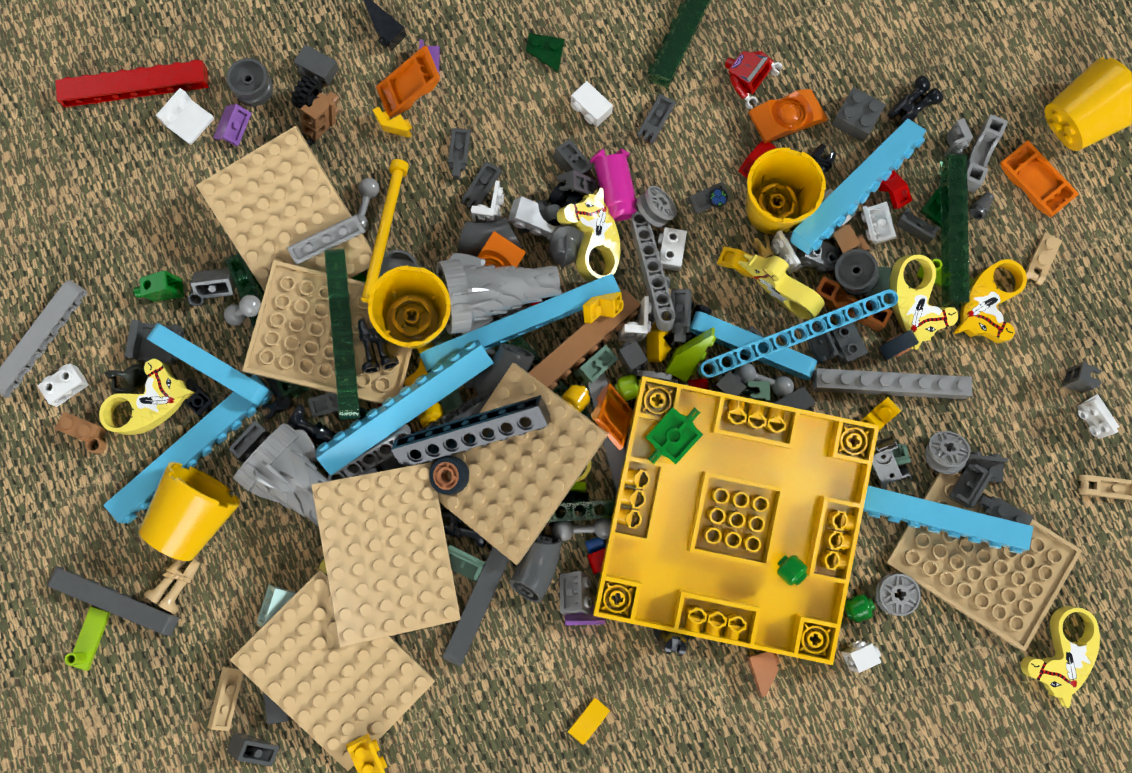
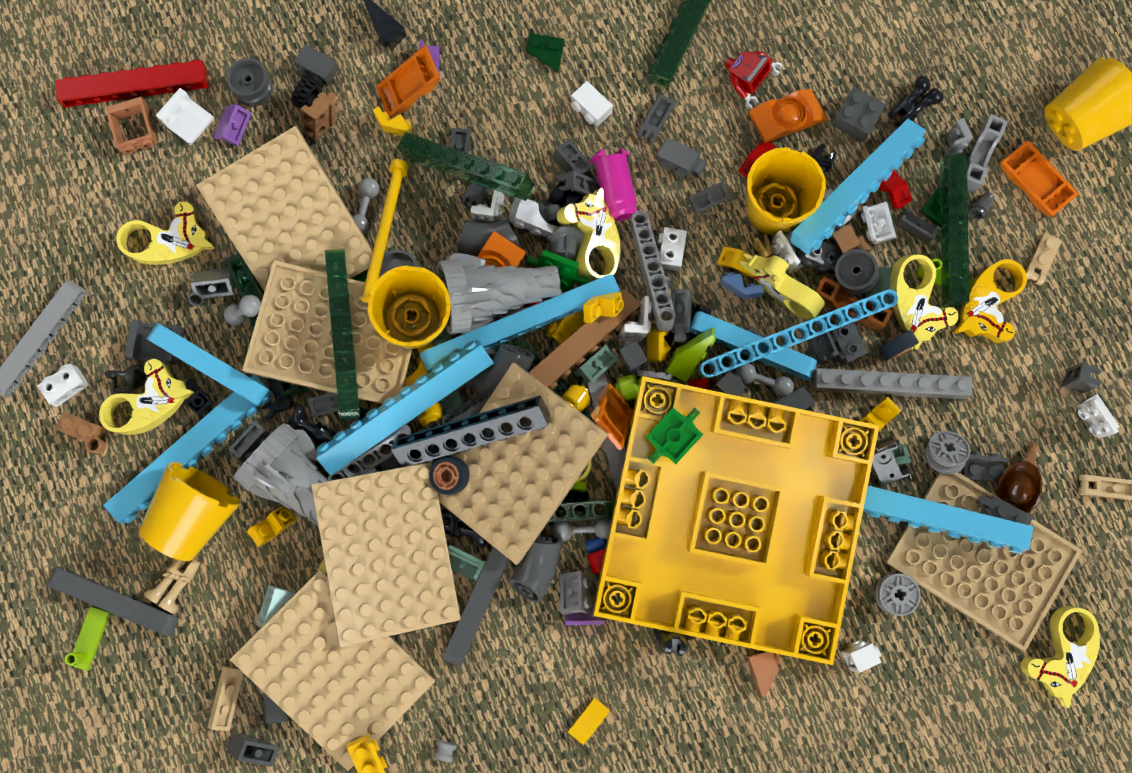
(125, 110): none -> nougat window
(159, 287): green torso -> none
(176, 244): none -> light yellow animal
(272, 526): none -> yellow slope
(326, 239): light grey tile -> none
(371, 336): black piece -> none
(444, 751): none -> light grey wheel
(466, 166): none -> clear green brick
(565, 327): none -> yellow bracket
(567, 269): none -> green plate
(656, 206): light grey wheel -> none
(680, 159): none -> dark grey hinge
(718, 197): tile -> none
(734, 283): none -> medium blue slope
(758, 389): sand green hinge -> none
(792, 570): green head -> none
(859, 608): green head -> none
(970, 485): dark grey hinge -> none
(1022, 482): none -> reddish brown hat

